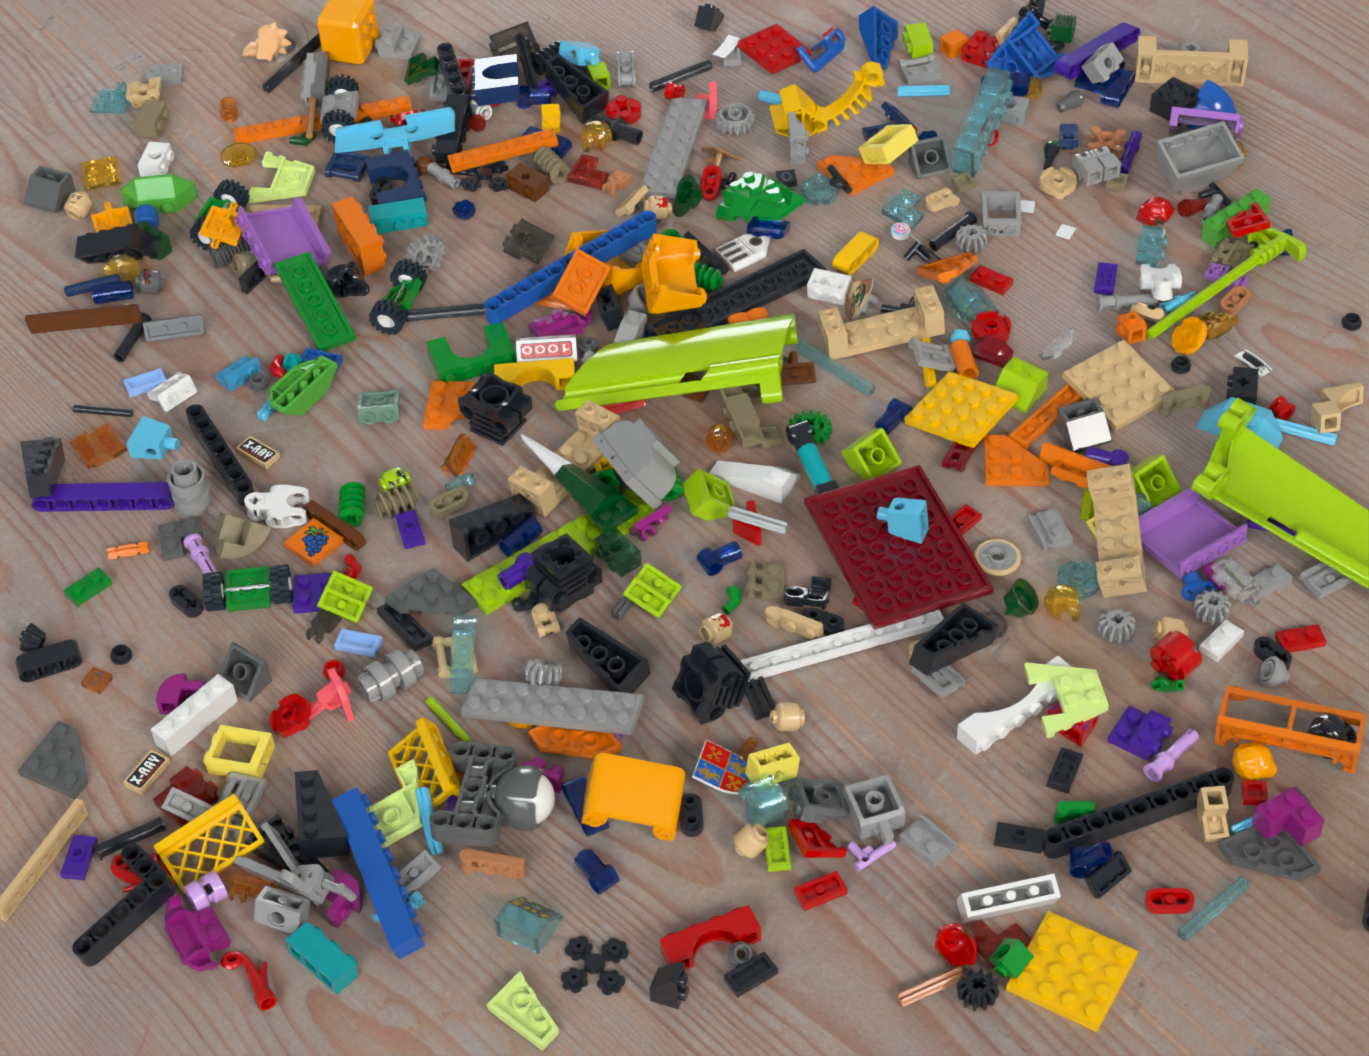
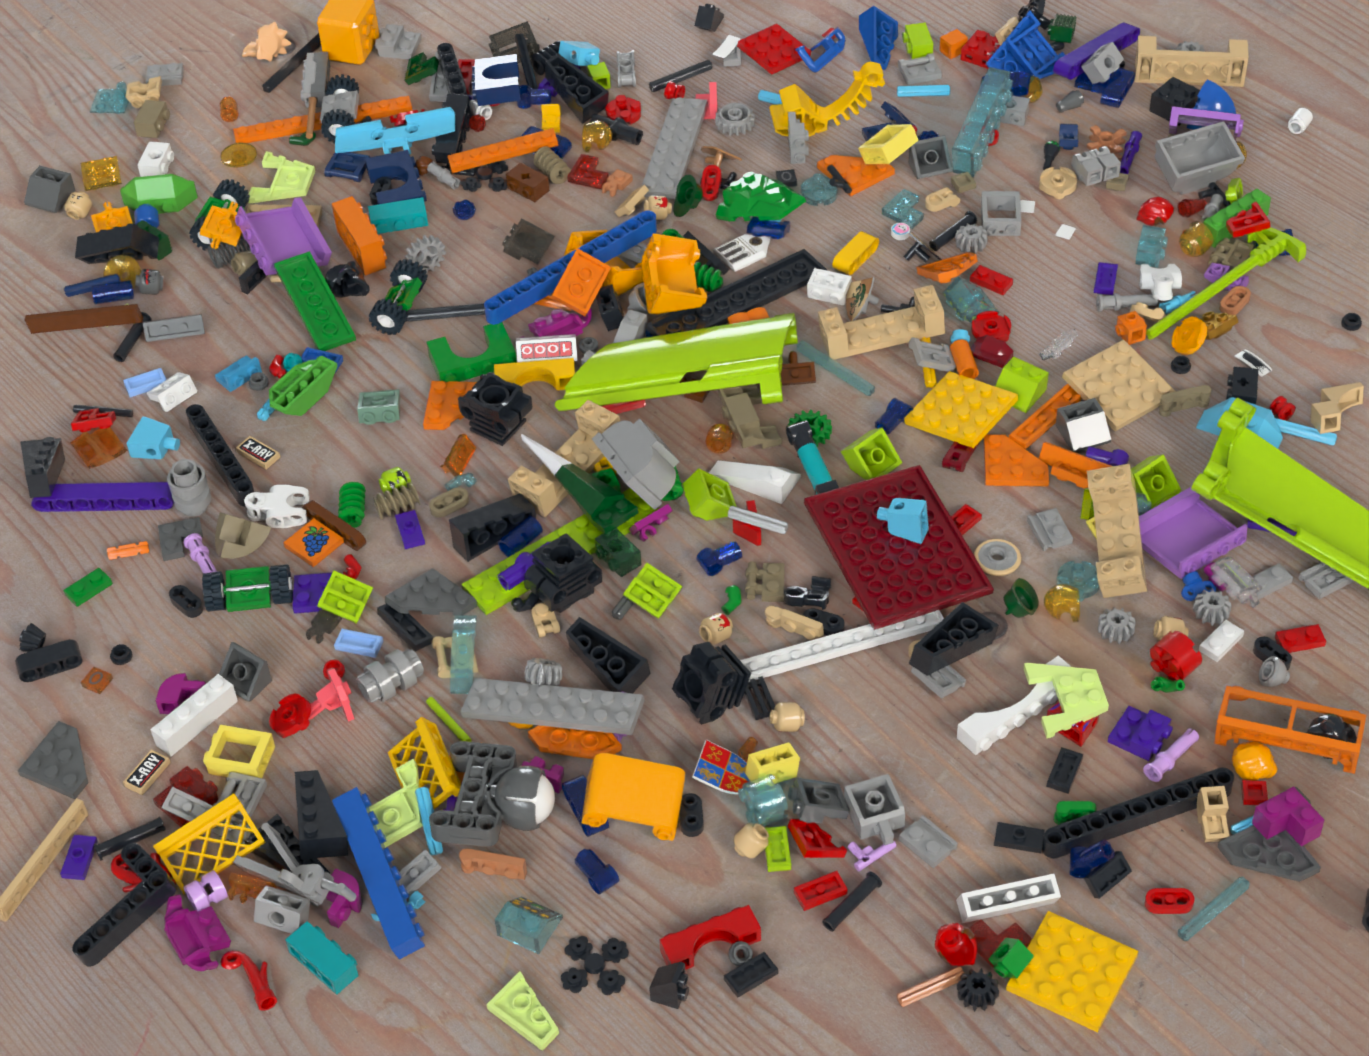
(92, 418): none -> red plate
(852, 901): none -> black pin
(1196, 239): none -> clear yellow helmet
(1235, 190): none -> lime plate
(1300, 120): none -> white brick

